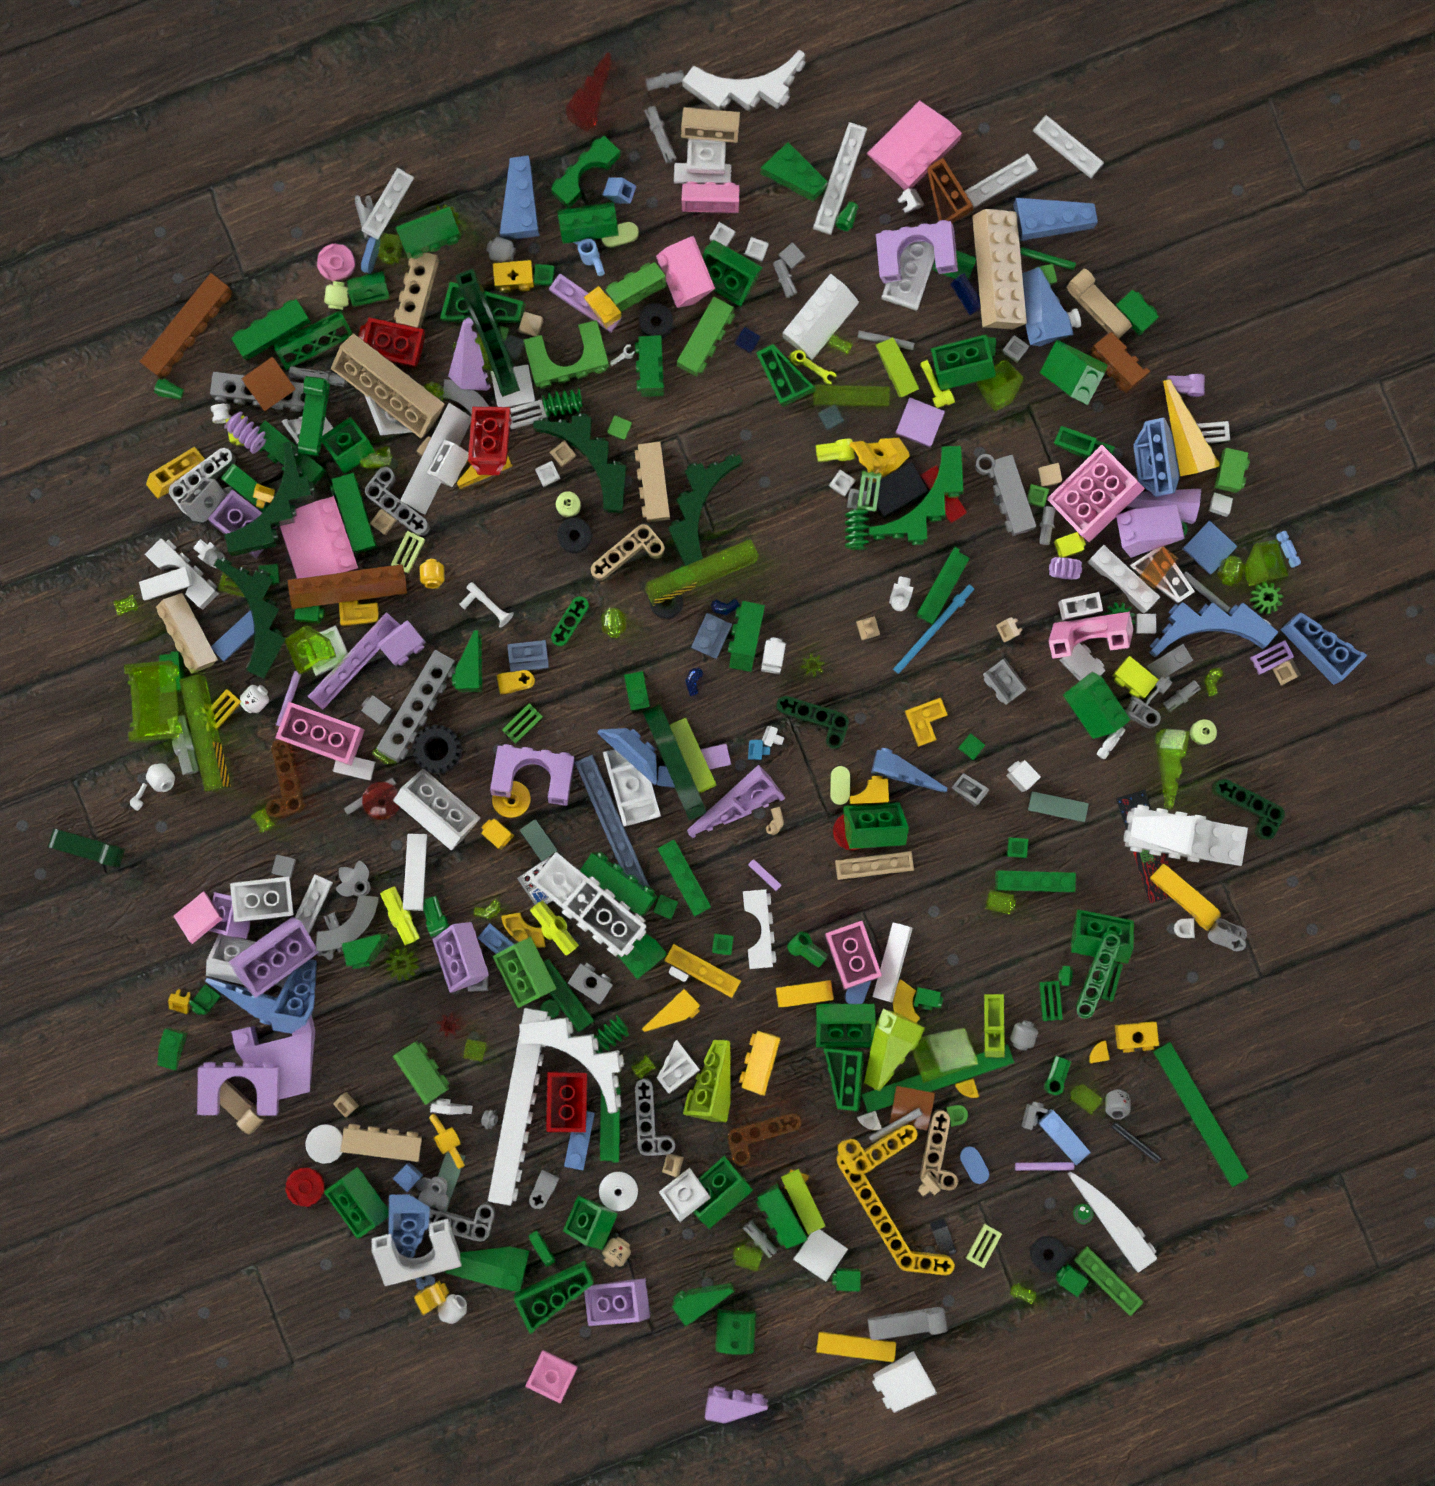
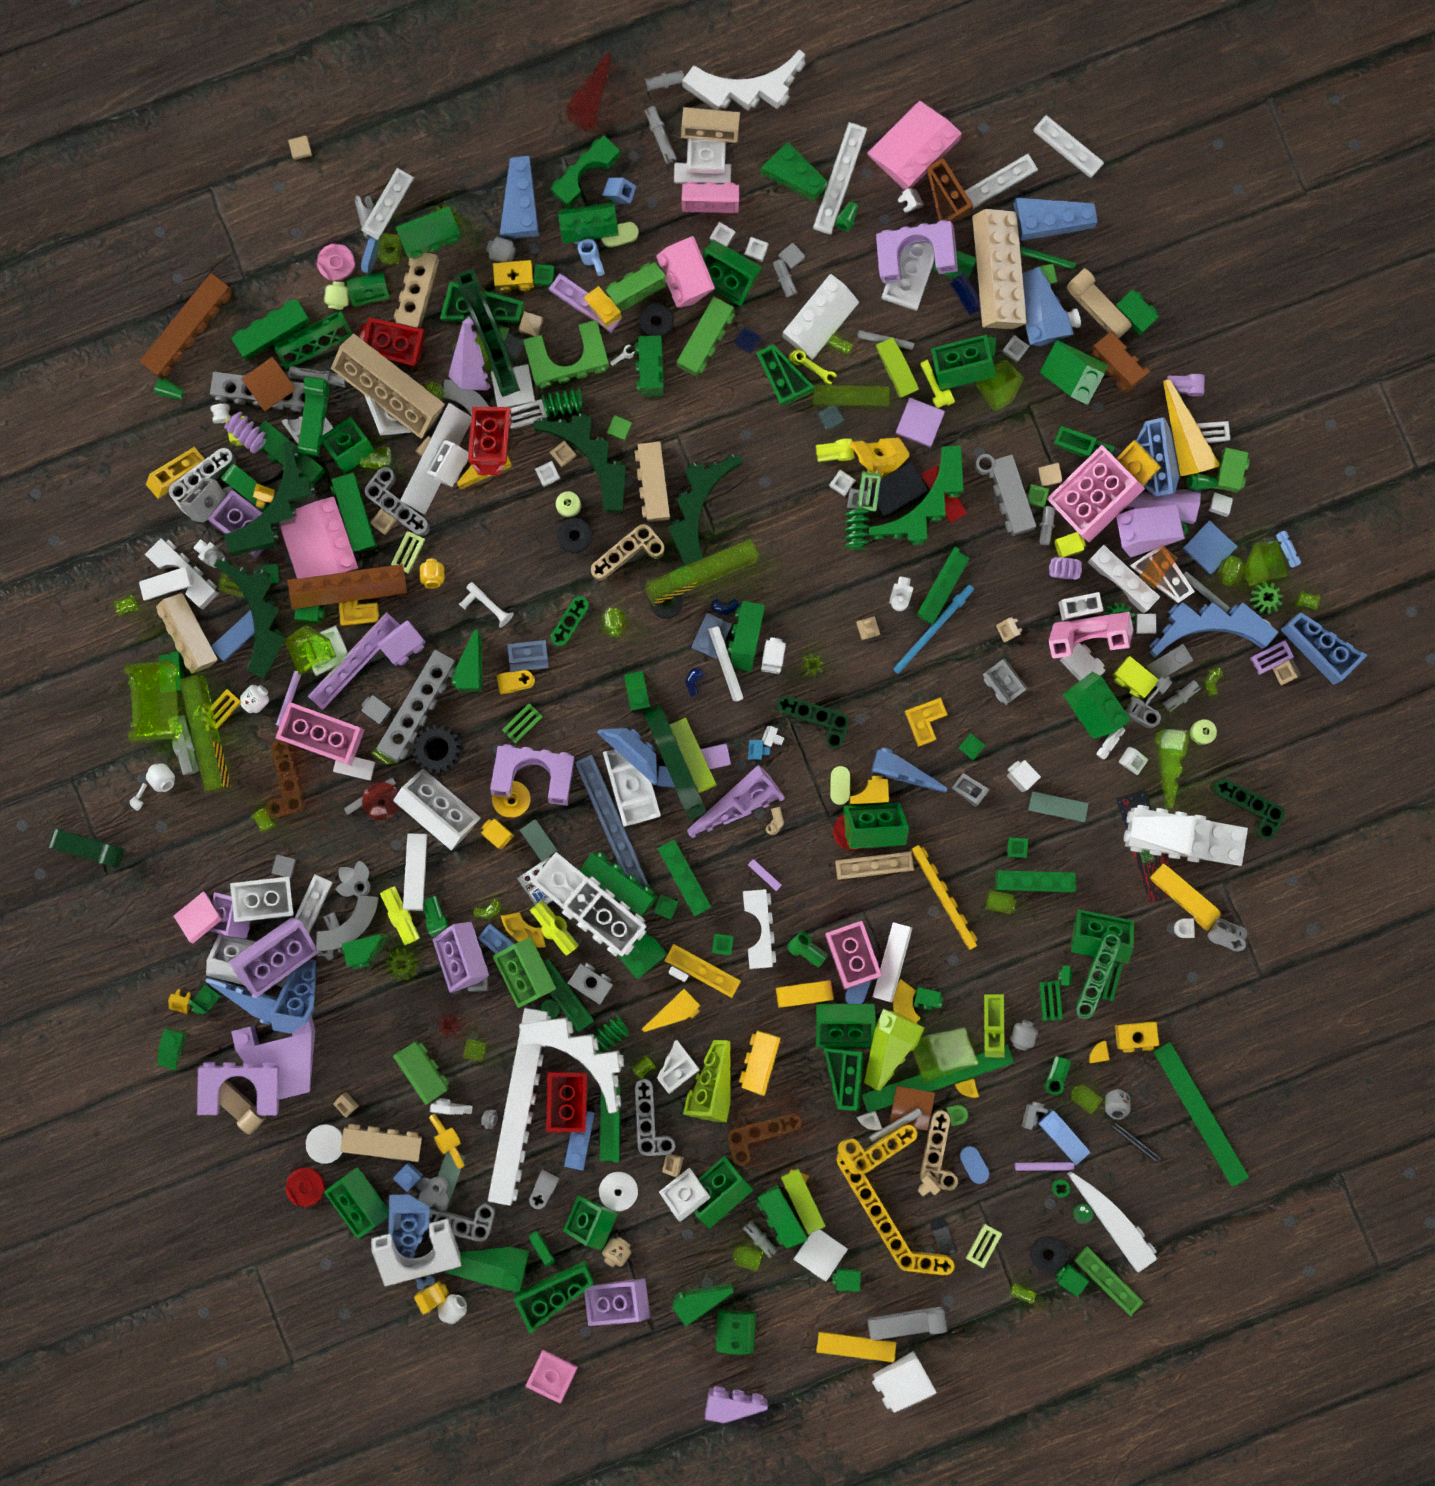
(300, 147): none -> tan tile
(726, 663): none -> white tile
(948, 903): none -> yellow plate
(1061, 1194): none -> green bush
(1133, 760): none -> white slope
(1138, 462): none -> yellow tile
(1200, 482): none -> green cone
(1308, 600): none -> clear neon green bush

